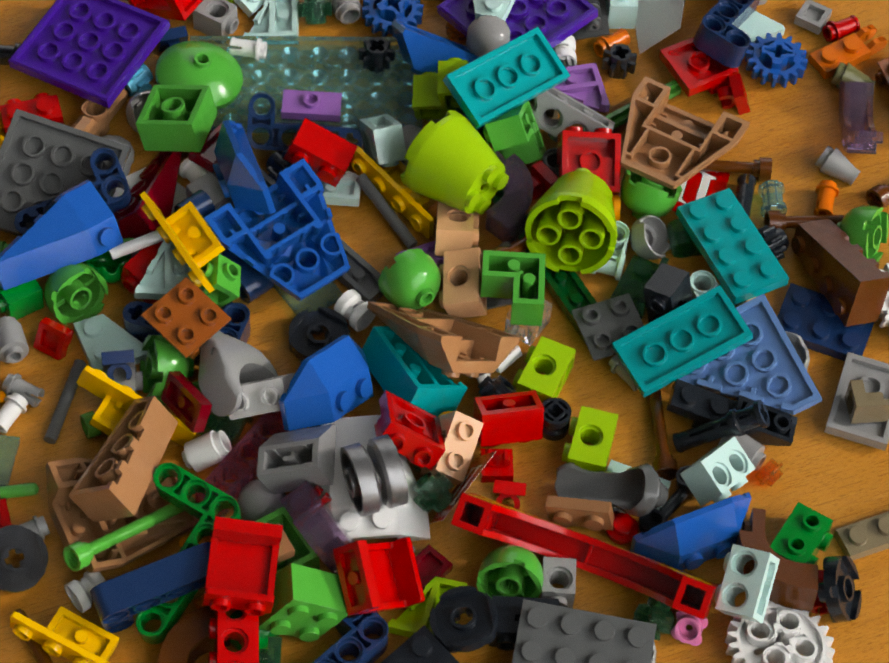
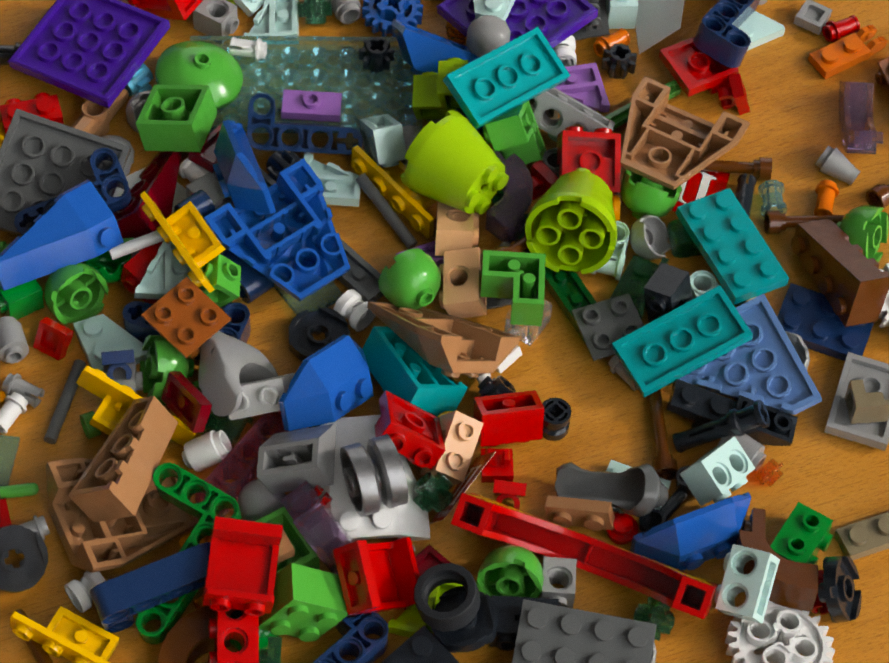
(80, 554): bright green piece -> none
(172, 37): dark blue tile -> none
(322, 150): red brick -> none
(440, 575): none -> black tyre
(549, 358): lime brick -> none
(592, 427): lime brick -> none
(687, 636): bright pink plate -> none
(775, 239): black gear -> none
(776, 60): blue gear -> none
(849, 73): olive cone -> none

